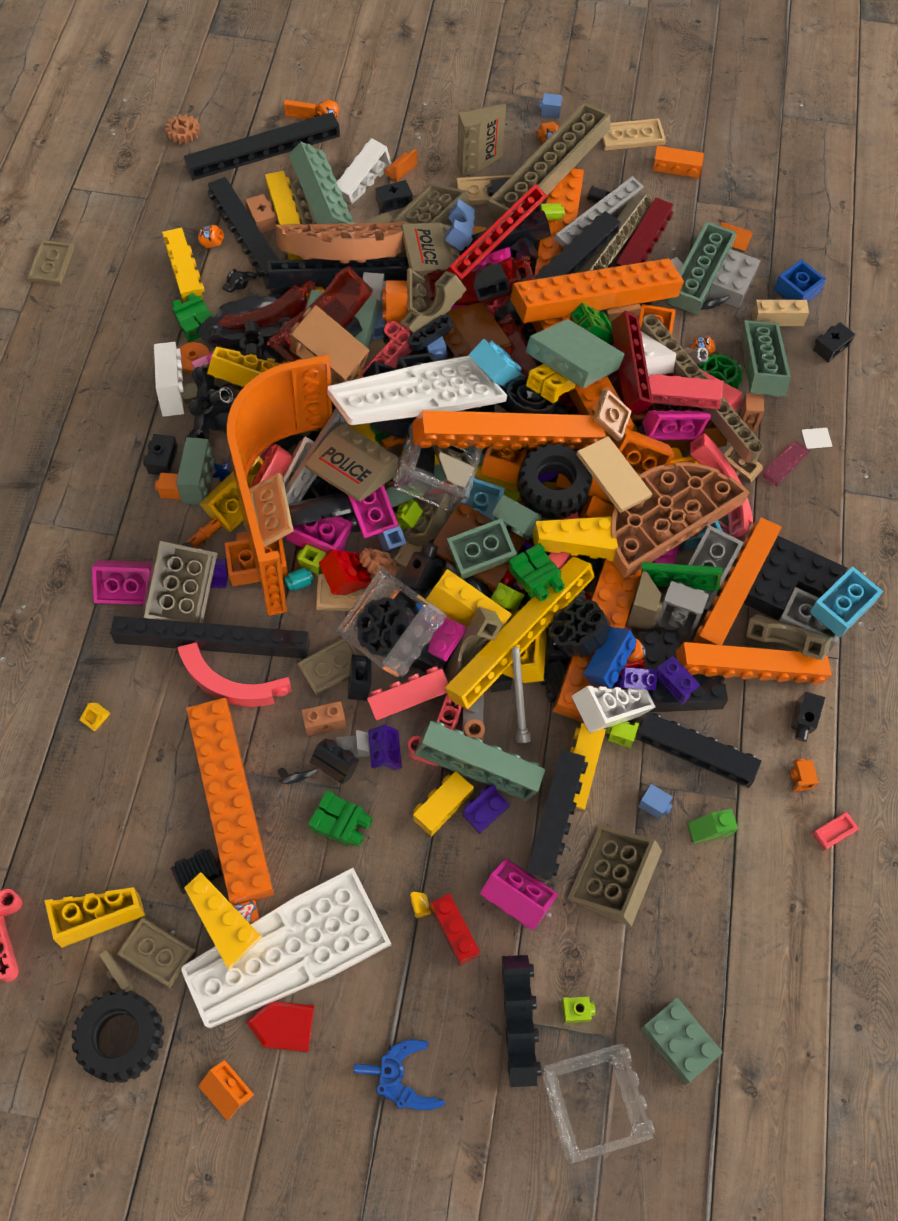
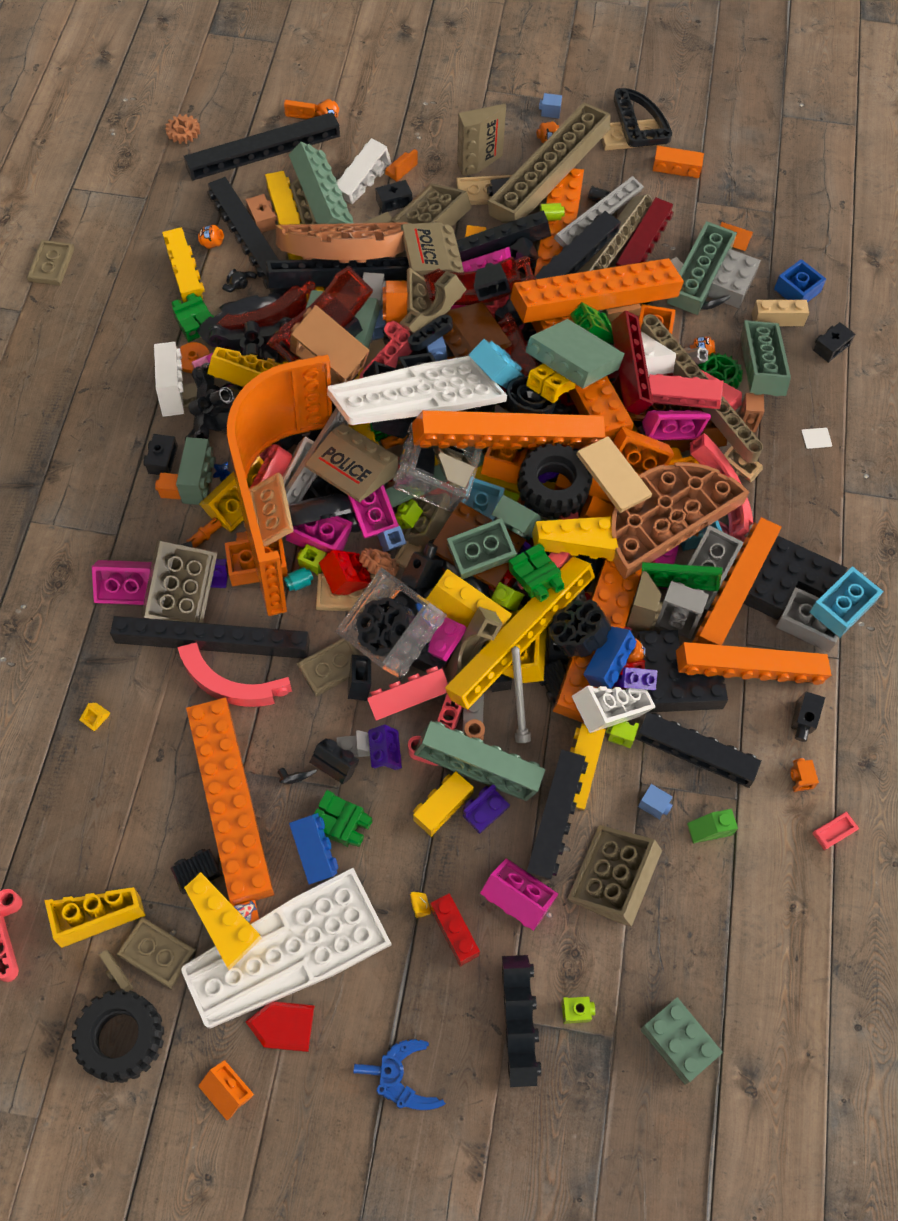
(314, 848): none -> blue brick
(324, 718): nougat brick -> none
(461, 229): medium blue arch -> none
(497, 232): red brick -> none
(612, 415): medium nougat tile -> none
(628, 1083): clear window -> none
(660, 136): none -> black beam
(676, 679): dark purple bracket -> none
(786, 463): clear pink tile -> none
(807, 641): dark tan arch -> none

